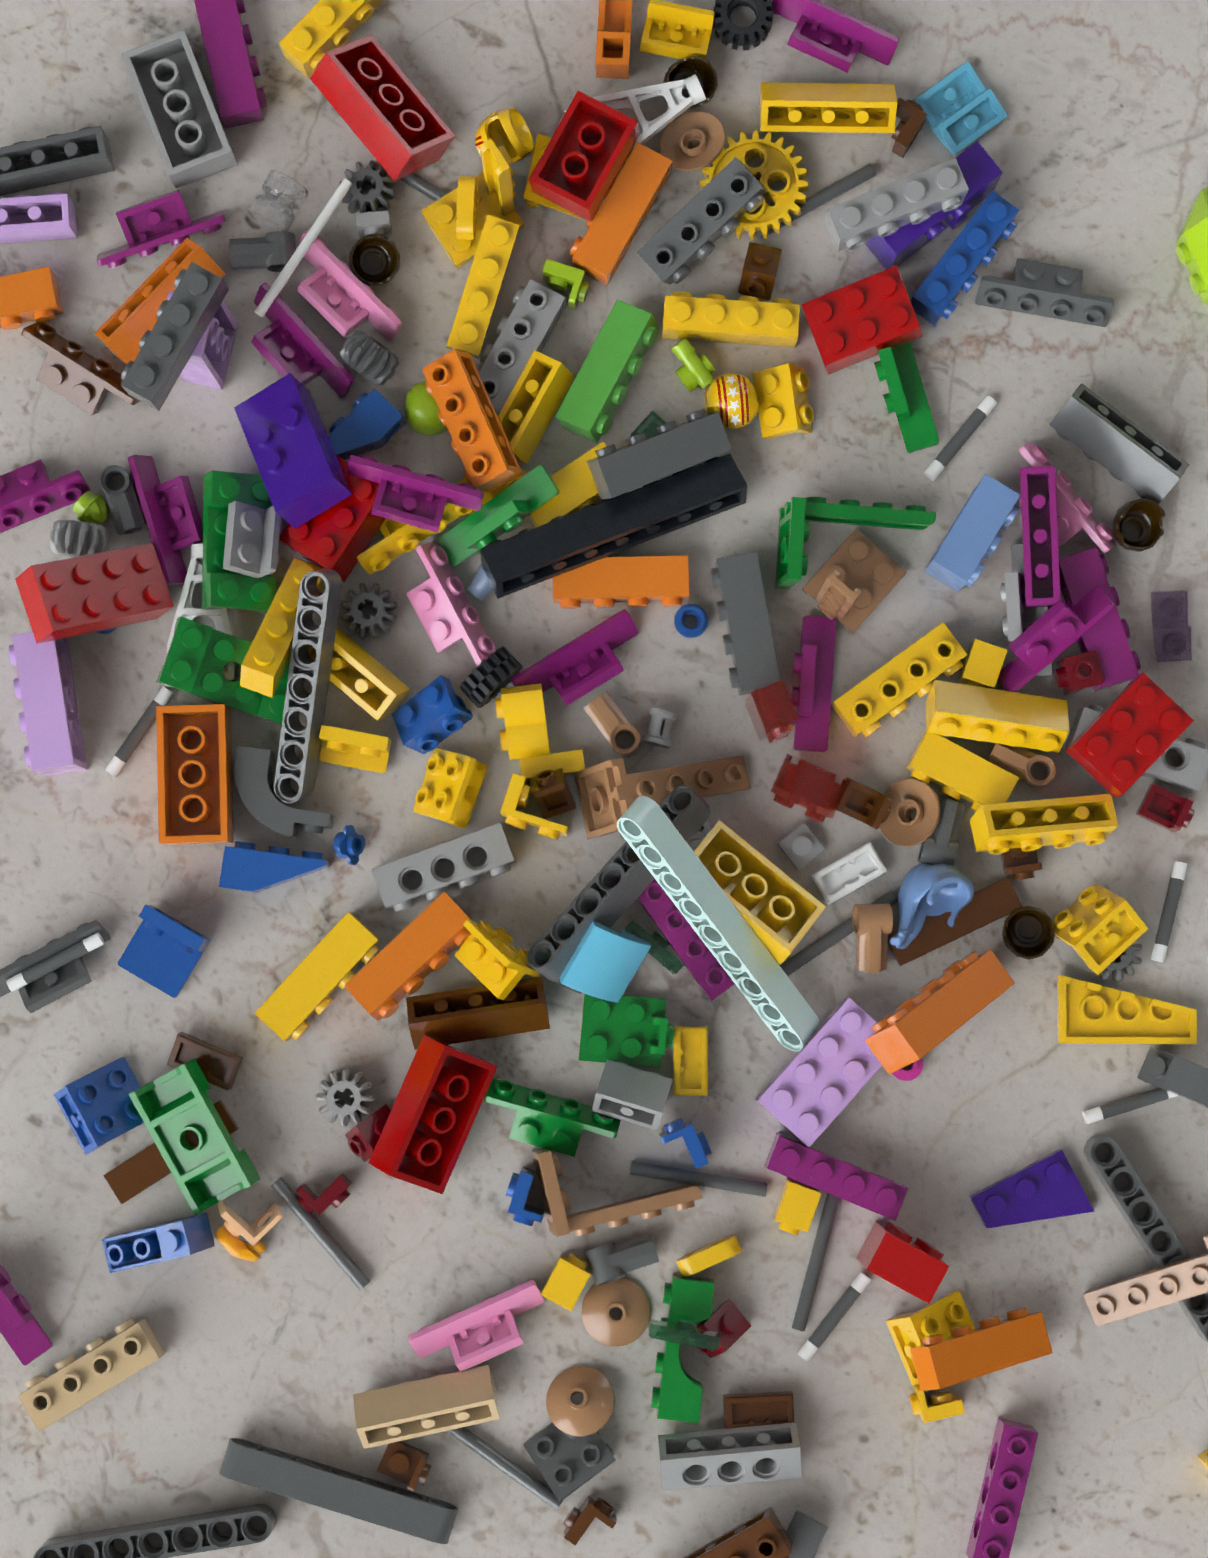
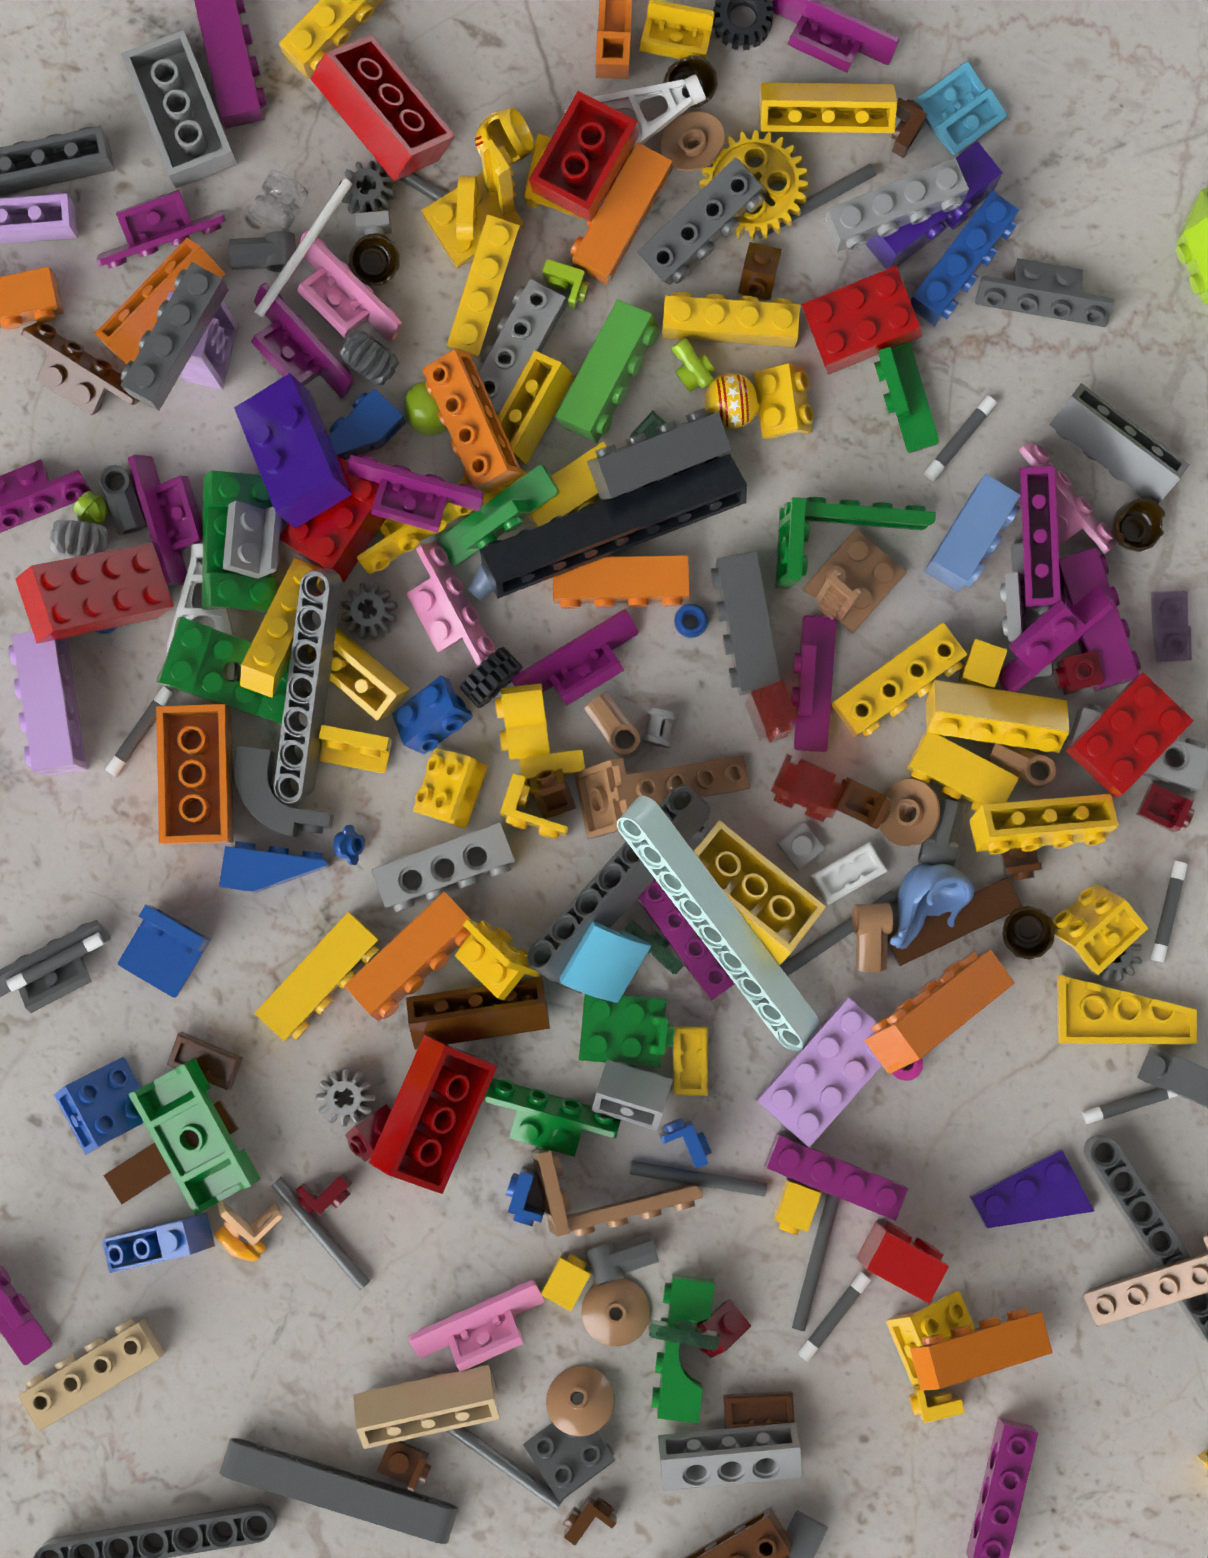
(708, 1255): yellow beam -> none

